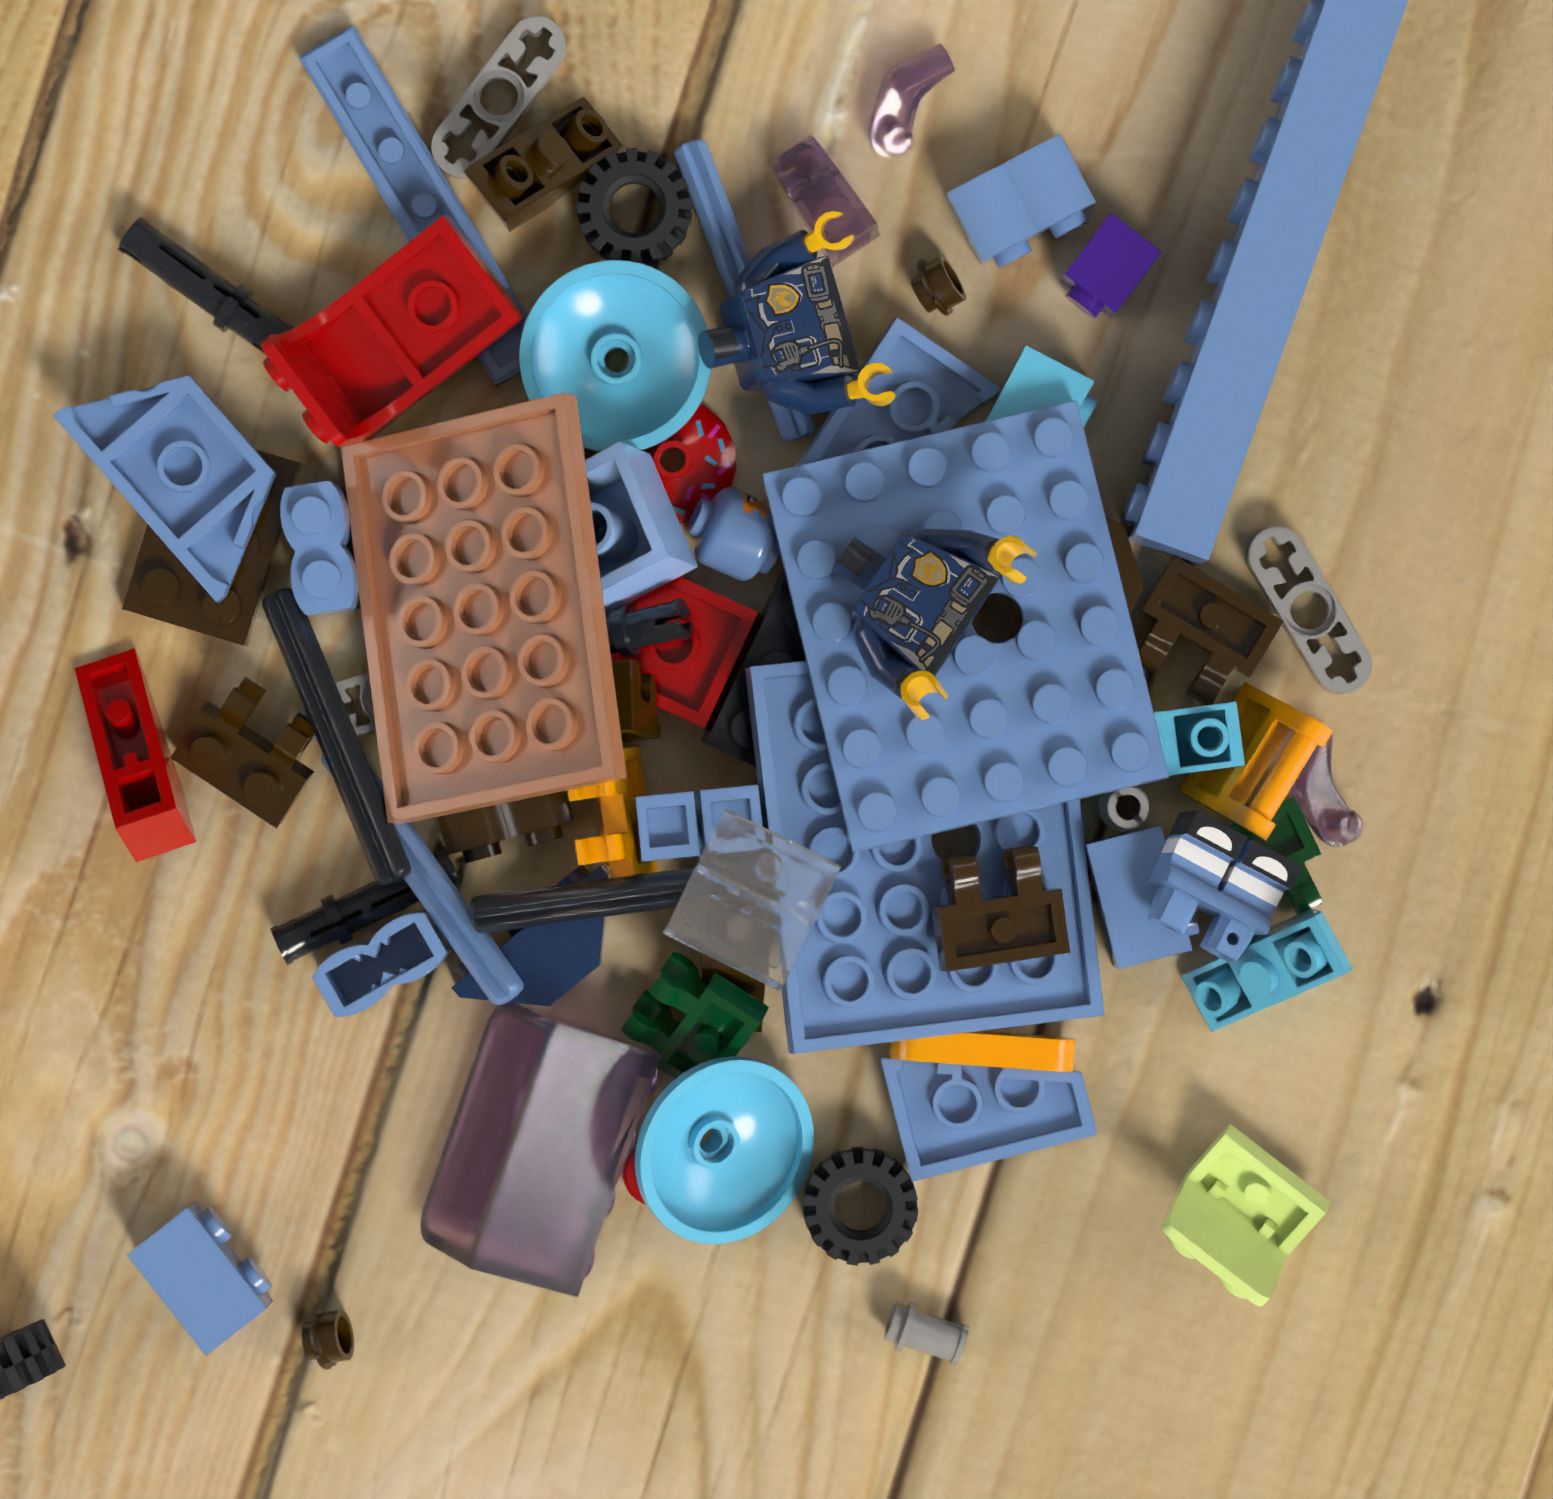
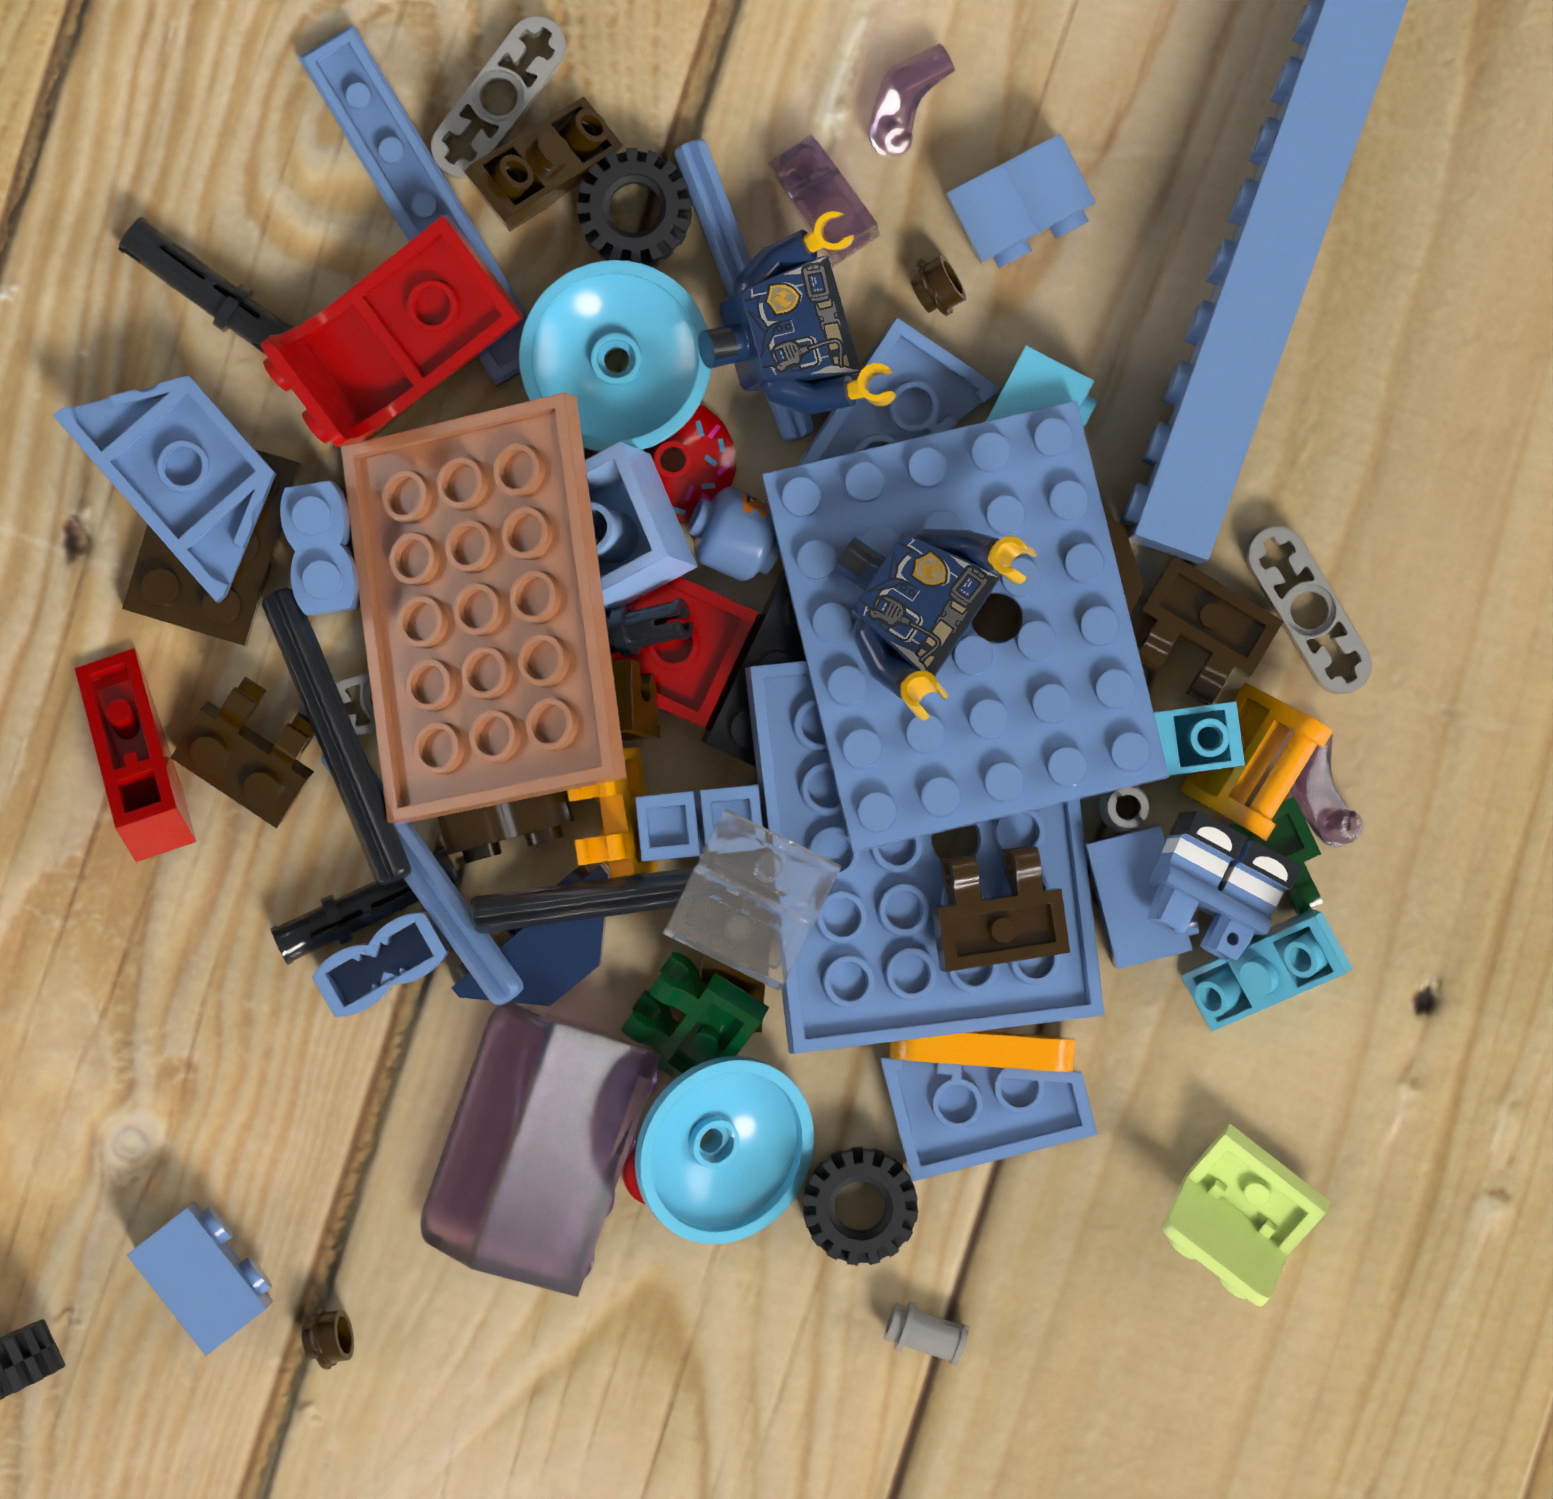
(1108, 268): dark purple brick -> none

